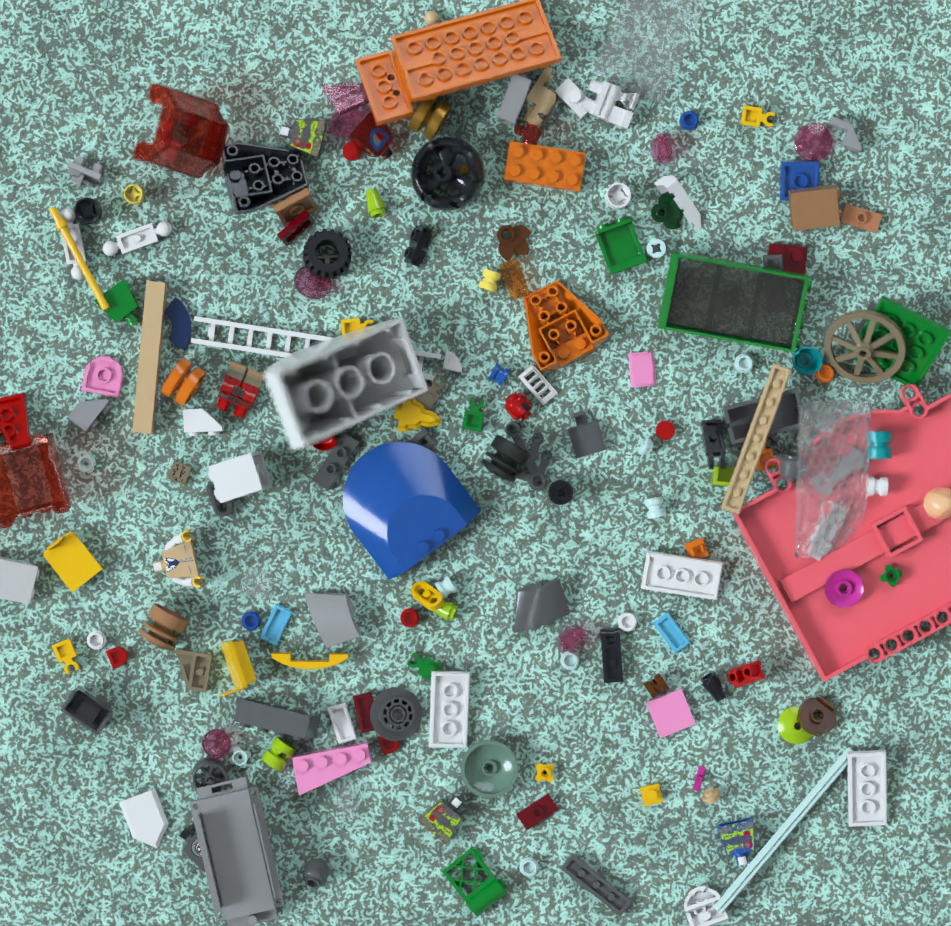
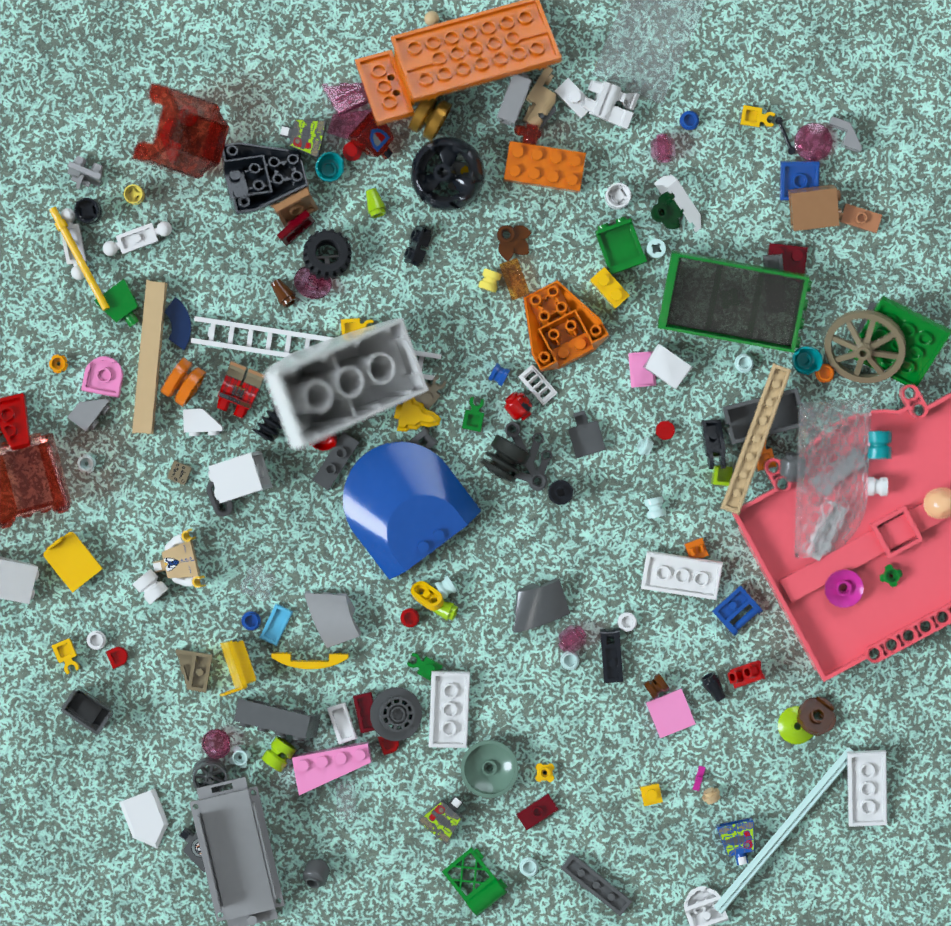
(63, 363): none -> light orange plate
(150, 586): none -> white wheel
(163, 627): medium nougat wheel -> none
(270, 425): none -> black piece
(283, 293): none -> reddish brown cone
(329, 166): none -> teal hair
(452, 362): white tile -> none
(609, 288): none -> yellow brick
(667, 366): none -> white piece
(671, 632): medium azure tile -> none
(732, 606): none -> blue plate
(791, 150): none -> black hinge

